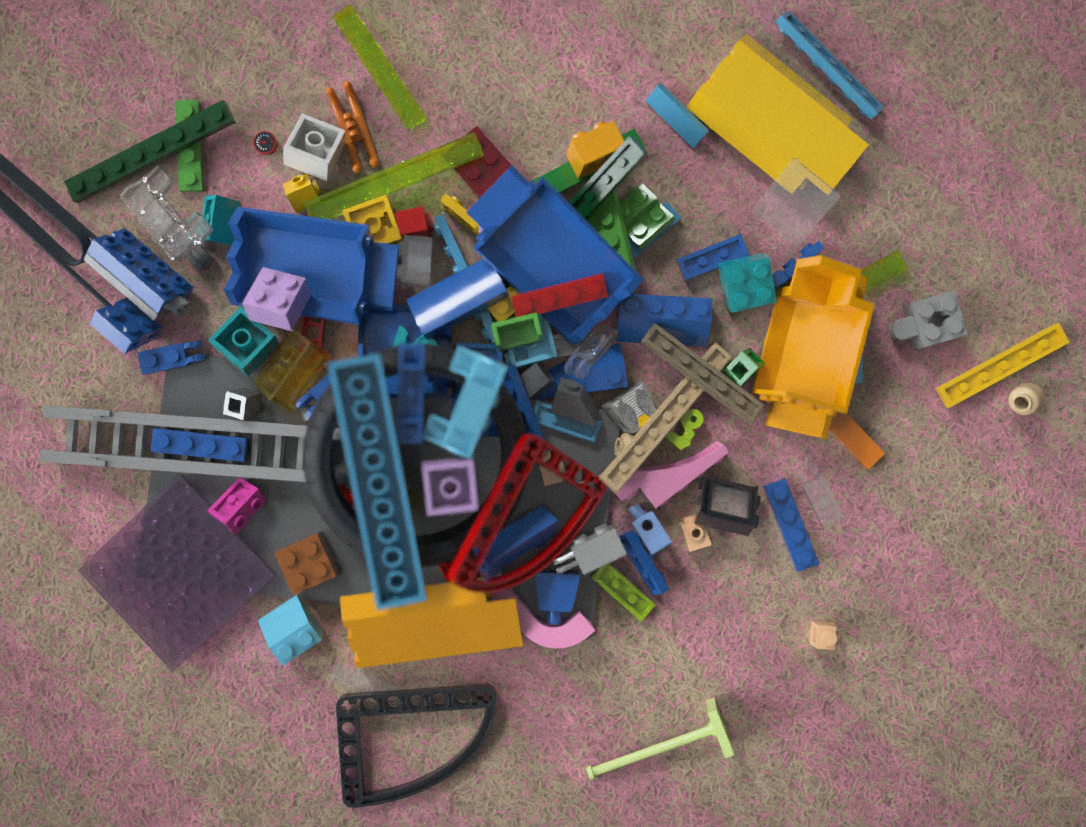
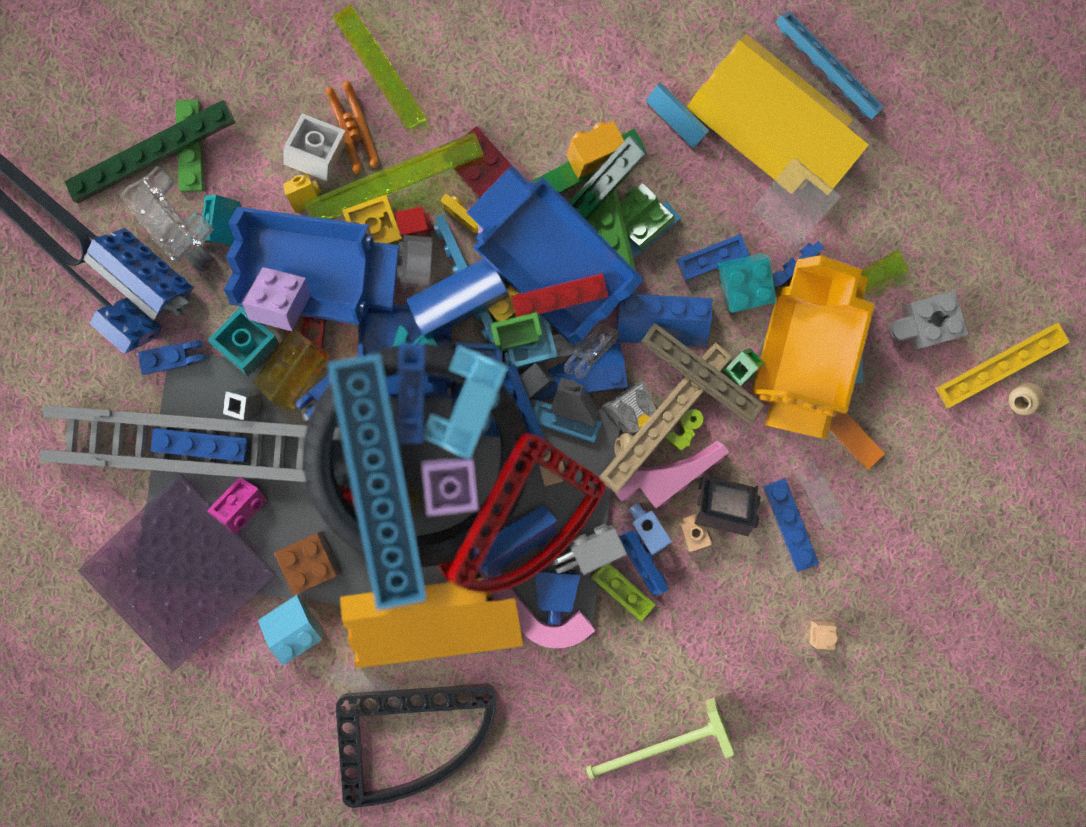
(265, 143): black tile -> none

